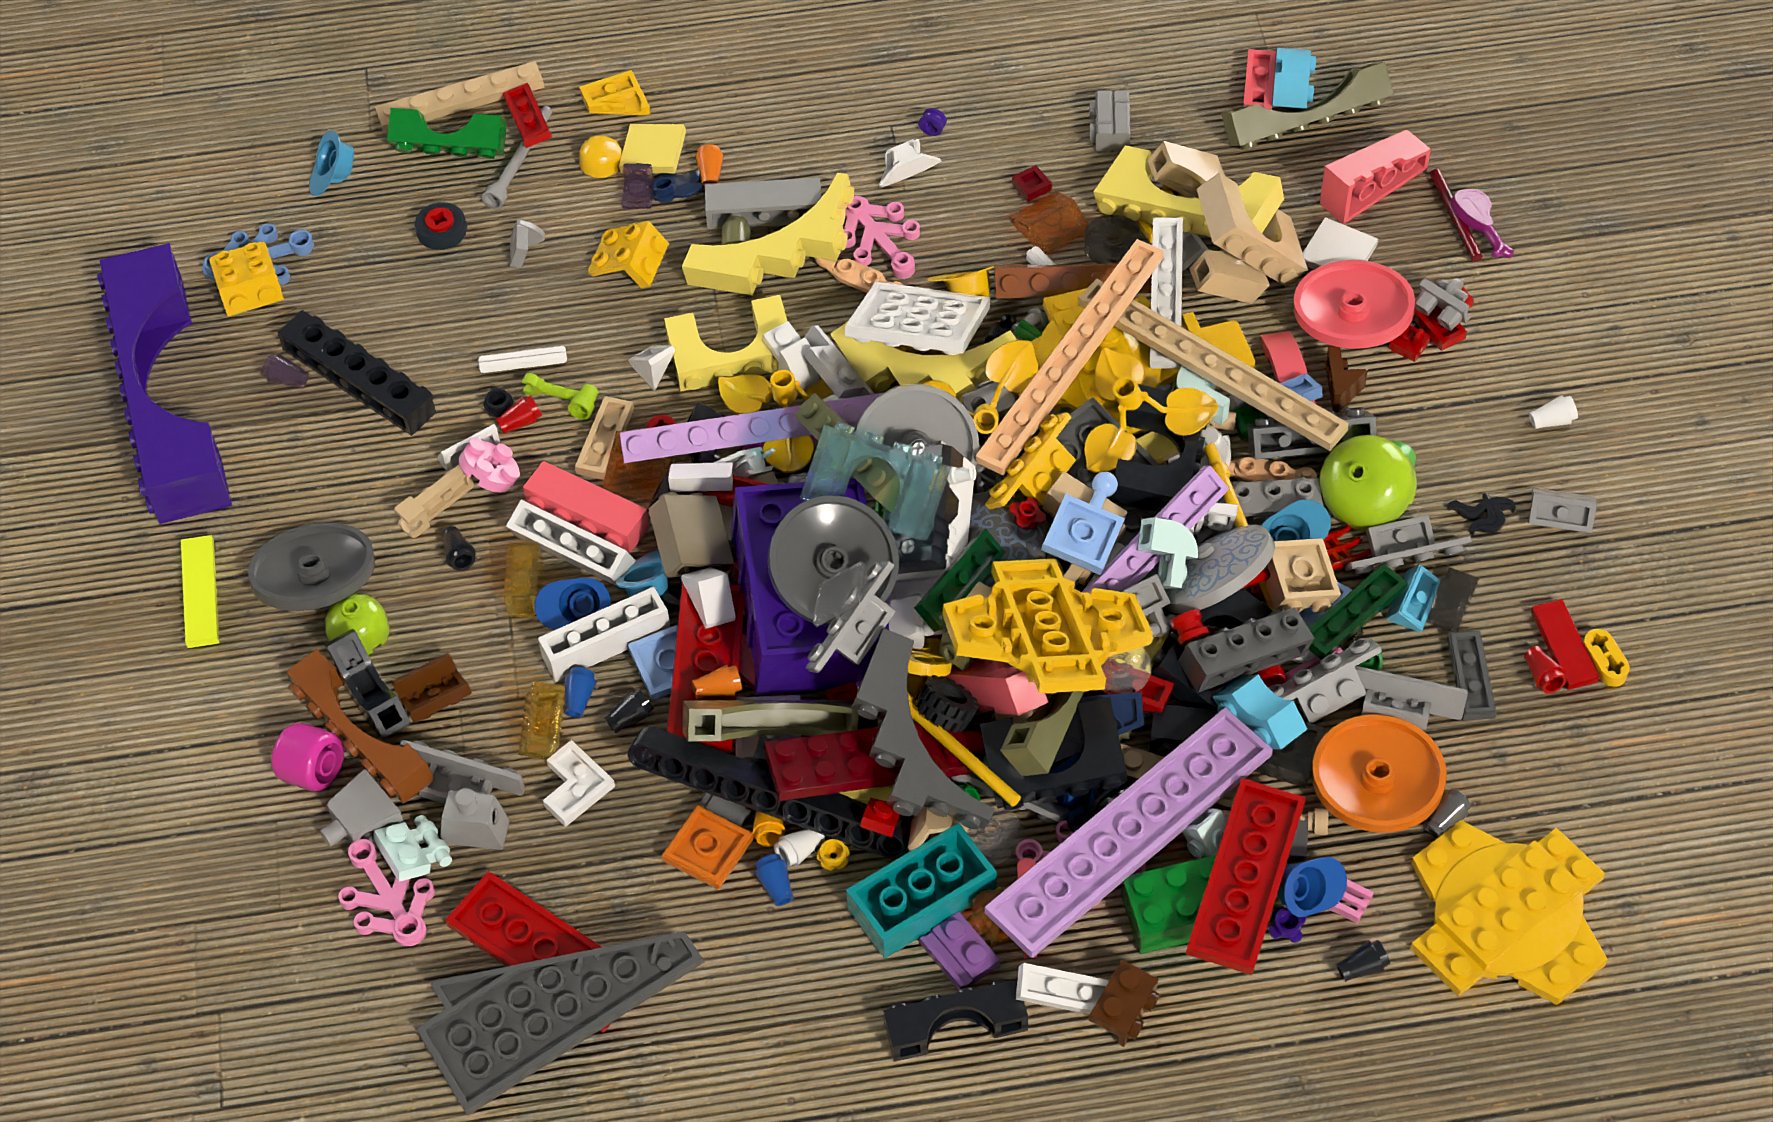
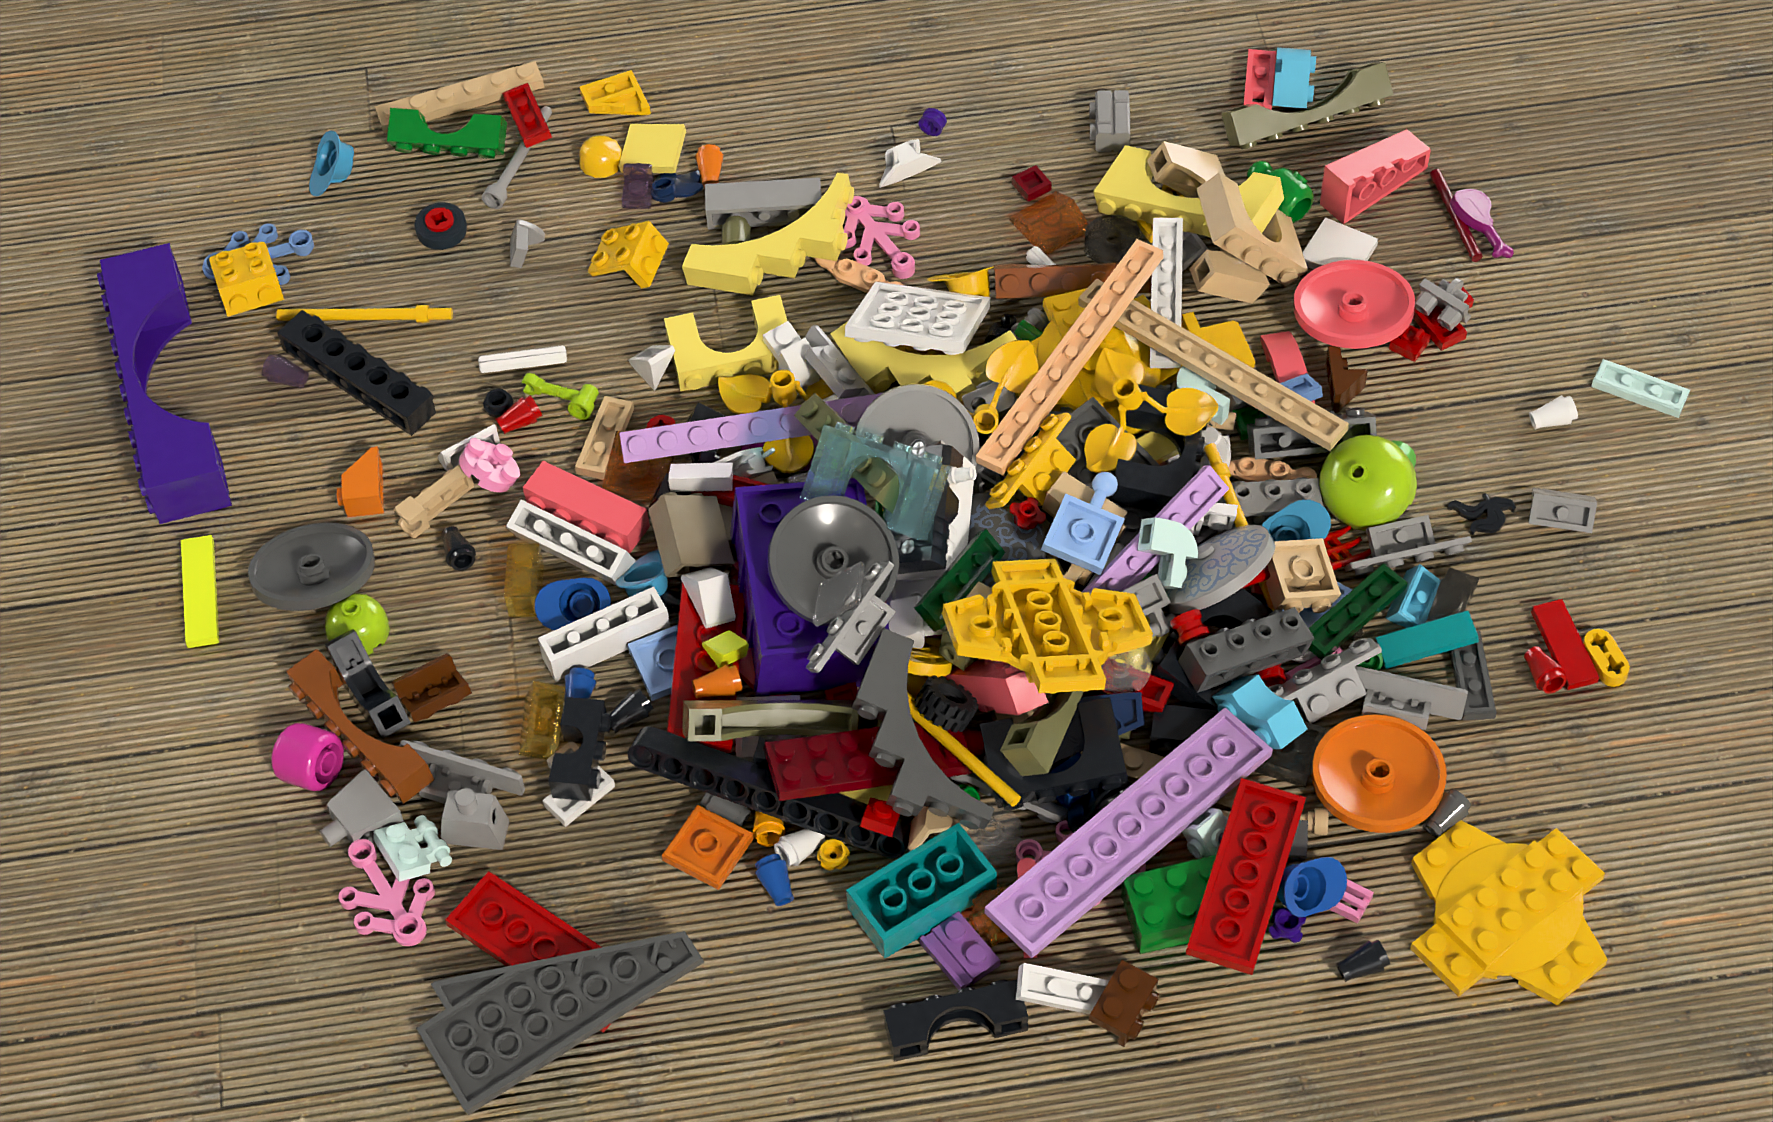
(363, 486): none -> orange slope
(421, 314): none -> yellow bar
(577, 773): none -> black arch
(726, 648): none -> neon yellow slope
(1296, 192): none -> green piece
(1427, 639): none -> teal tile
(1640, 388): none -> light aqua tile

